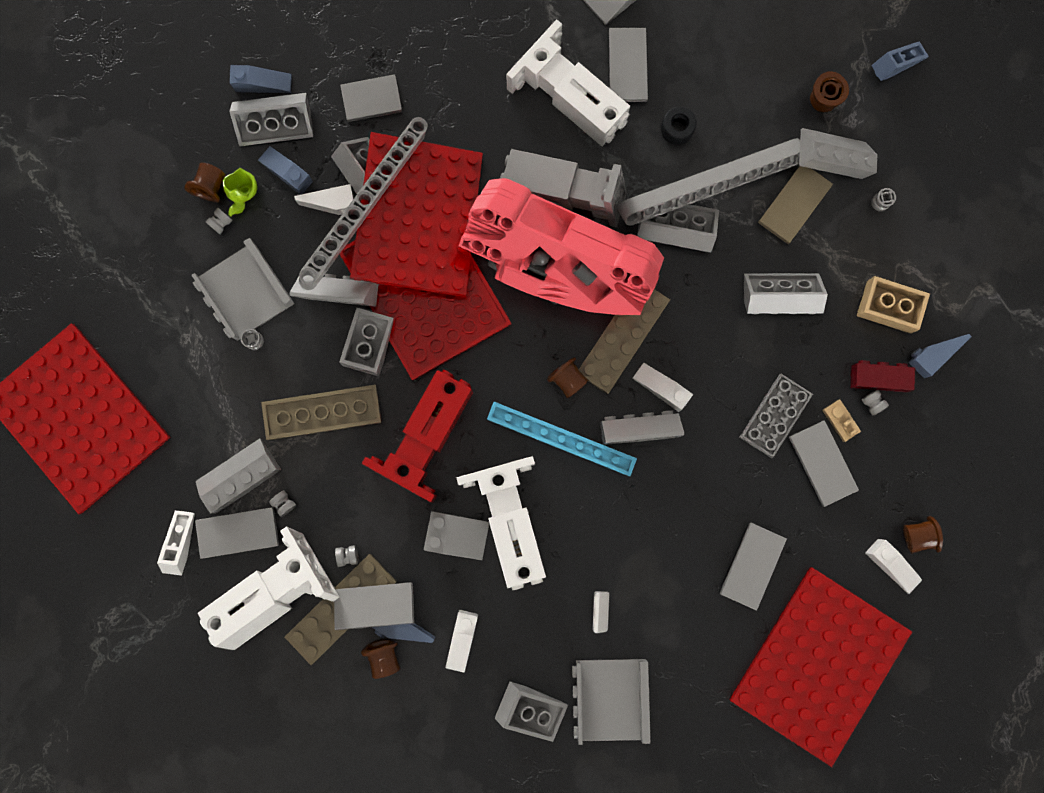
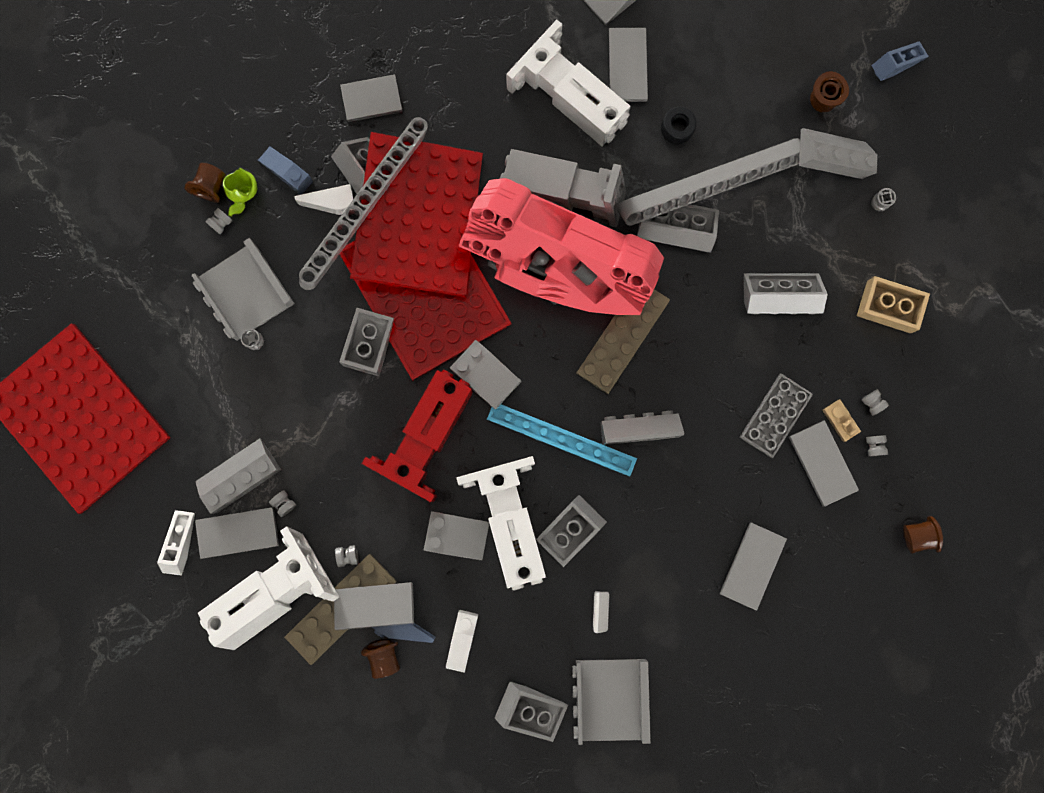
(259, 80): sand blue slope -> none
(272, 119): light grey slope -> none
(321, 412): dark tan plate -> none
(338, 290): light grey slope -> none
(485, 374): none -> light grey slope
(568, 378): reddish brown piece -> none
(571, 530): none -> light grey slope
(663, 387): white slope -> none
(795, 203): dark tan tile -> none
(820, 666): red plate -> none
(877, 450): none -> light grey wheel
(882, 376): dark red brick -> none
(894, 565): white slope -> none
(931, 358): sand blue slope -> none

